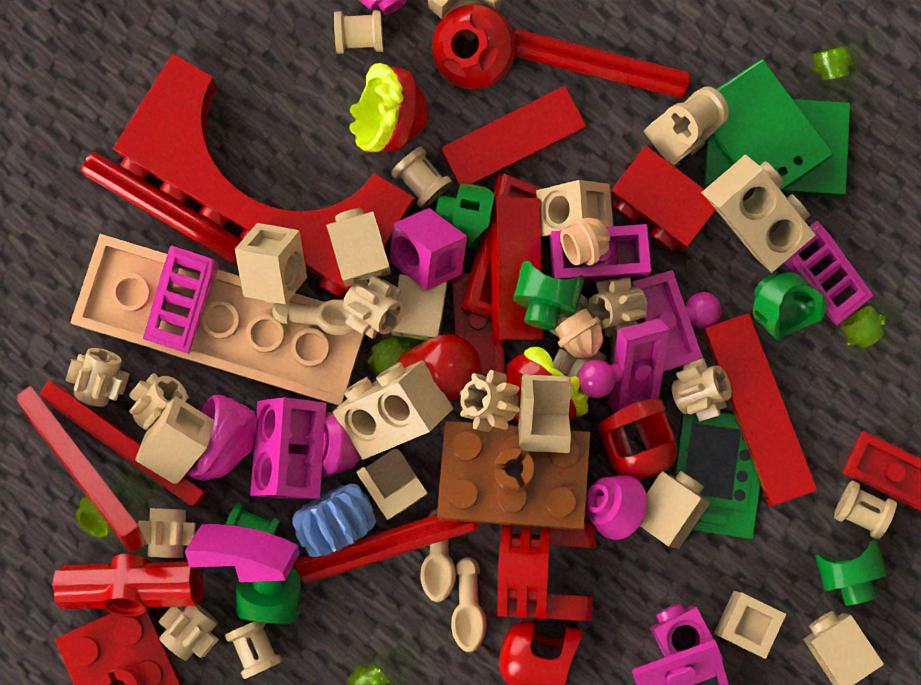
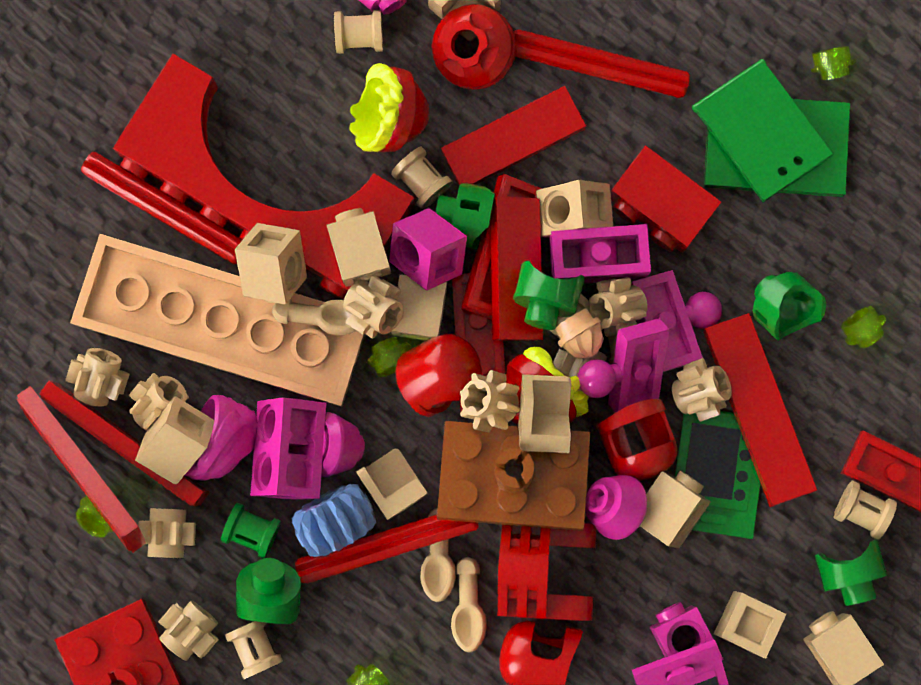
(128, 585): red piece -> none
(169, 277): dark pink slope -> none
(253, 552): dark pink slope -> none
(392, 409): tan brick -> none
(585, 241): light nougat plate -> none
(688, 124): tan piece -> none
(755, 217): tan brick -> none
(840, 263): dark pink slope -> none

